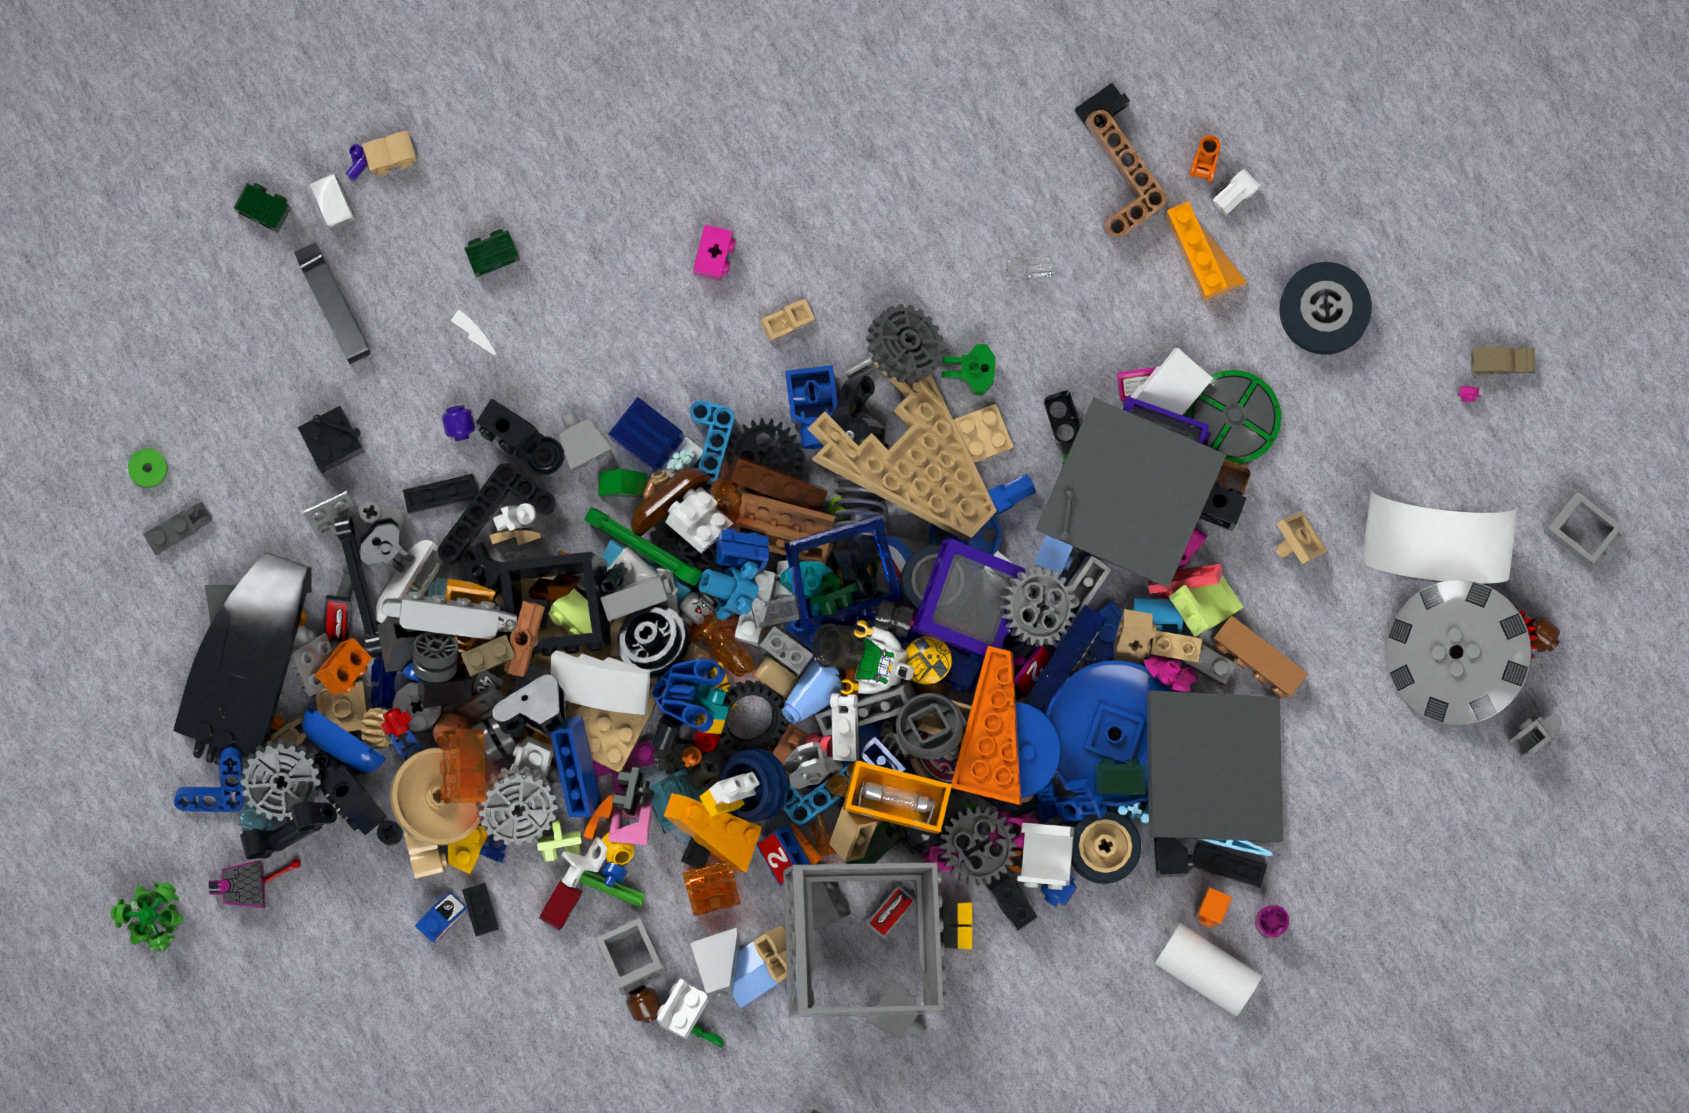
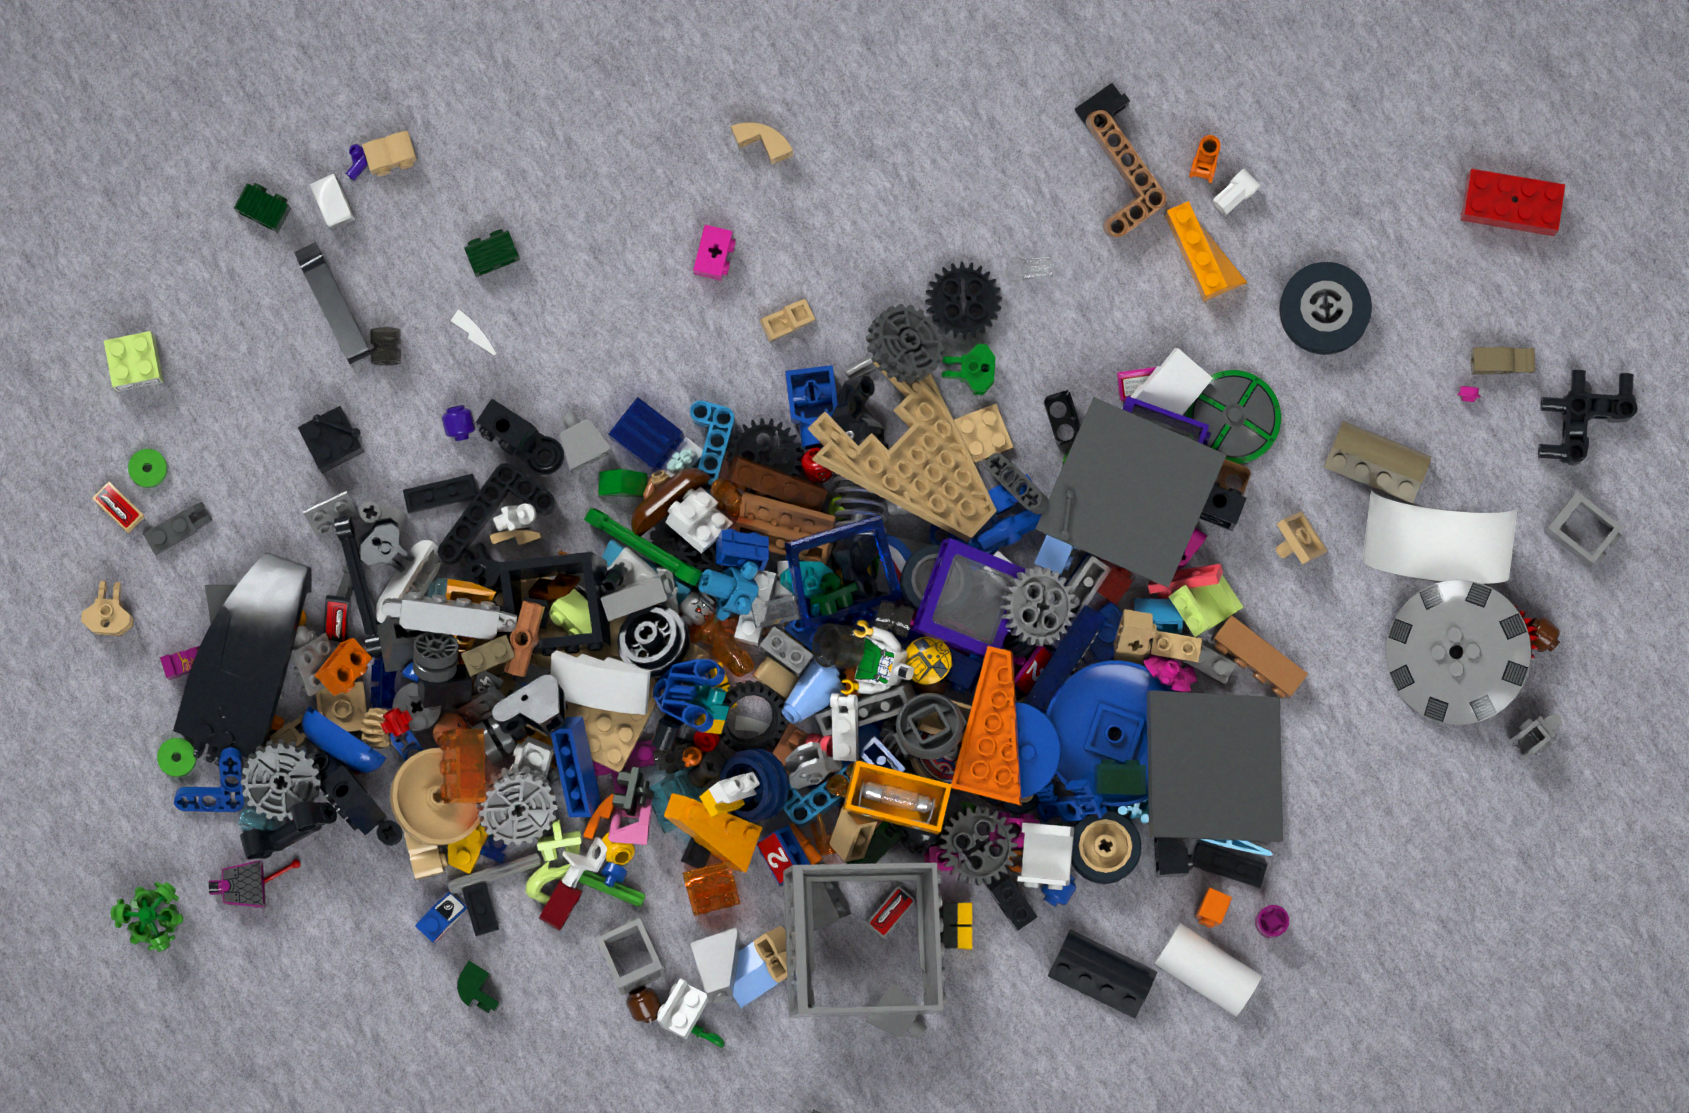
(109, 611): none -> tan hinge
(118, 507): none -> slope
(133, 361): none -> yellowish green brick
(169, 749): none -> bright green piece
(178, 663): none -> magenta leg
(385, 346): none -> clear smoke wheel
(470, 985): none -> dark green brick
(495, 873): none -> light grey axle
(541, 877): none -> yellowish green piece
(750, 724): none -> white sticker
(773, 142): none -> tan brick
(813, 470): none -> red head
(984, 300): none -> black gear
(1006, 531): none -> blue piece
(1017, 483): none -> dark grey beam
(1102, 973): none -> black brick
(1116, 584): none -> clear red brick
(1377, 462): none -> dark tan brick
(1512, 202): none -> red piece
(1594, 407): none -> black pin

